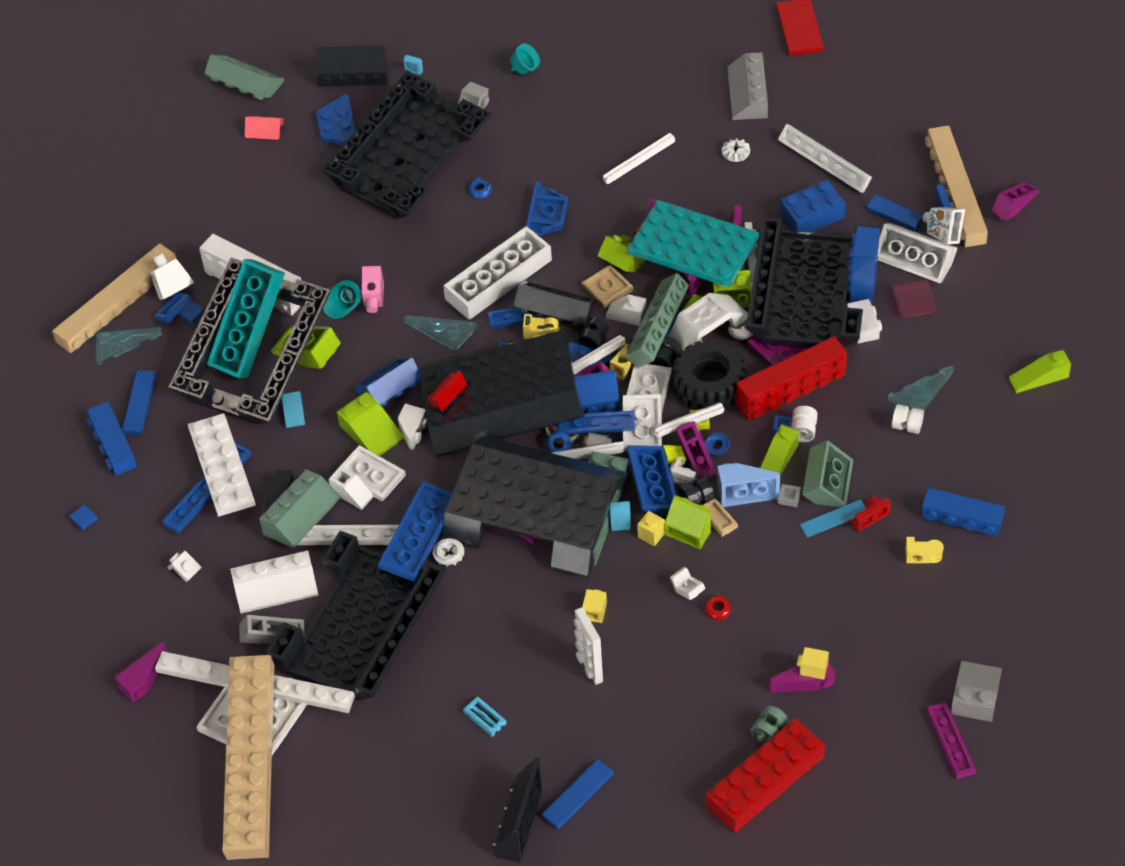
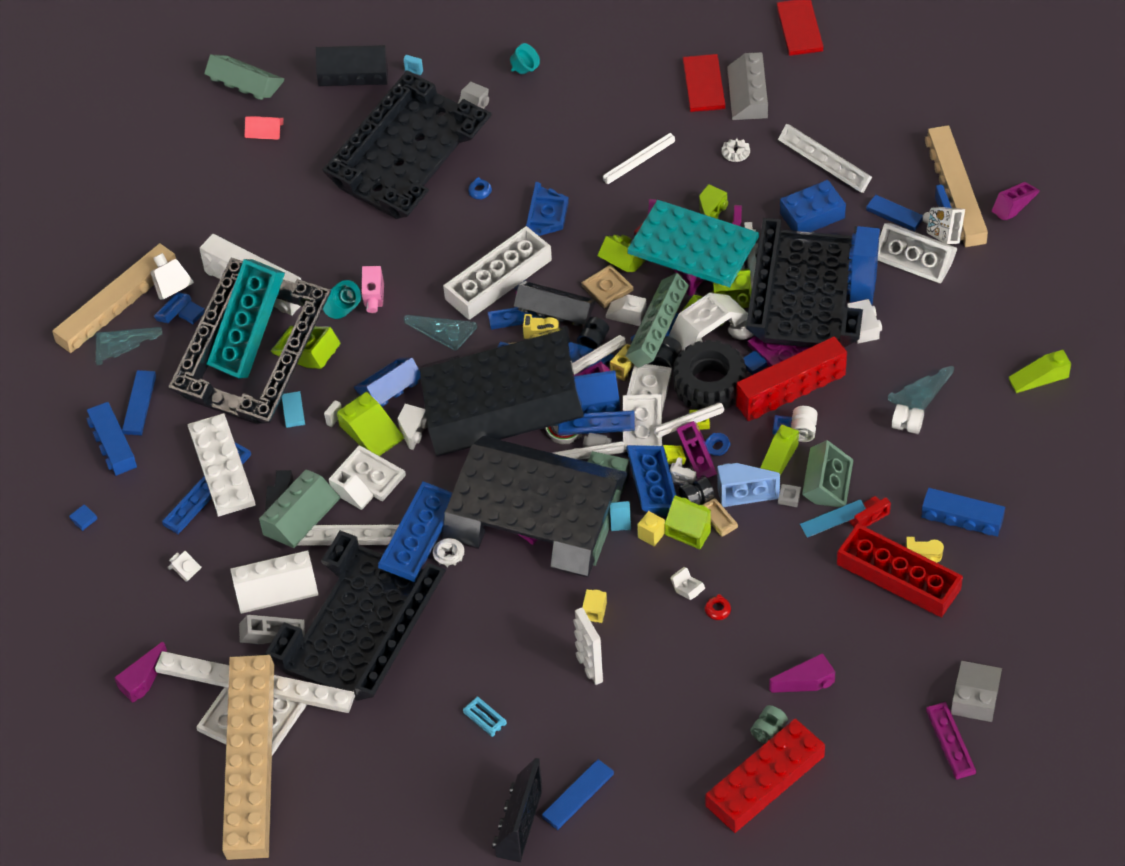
(331, 413): none -> white tile
(336, 121): blue wing -> none
(447, 391): red panel -> none
(559, 434): blue piece -> none
(704, 83): none -> red tile
(712, 201): none -> lime slope
(754, 362): none -> blue tile
(813, 663): light yellow brick -> none
(899, 570): none -> red brick
(914, 299): clear pink tile -> none

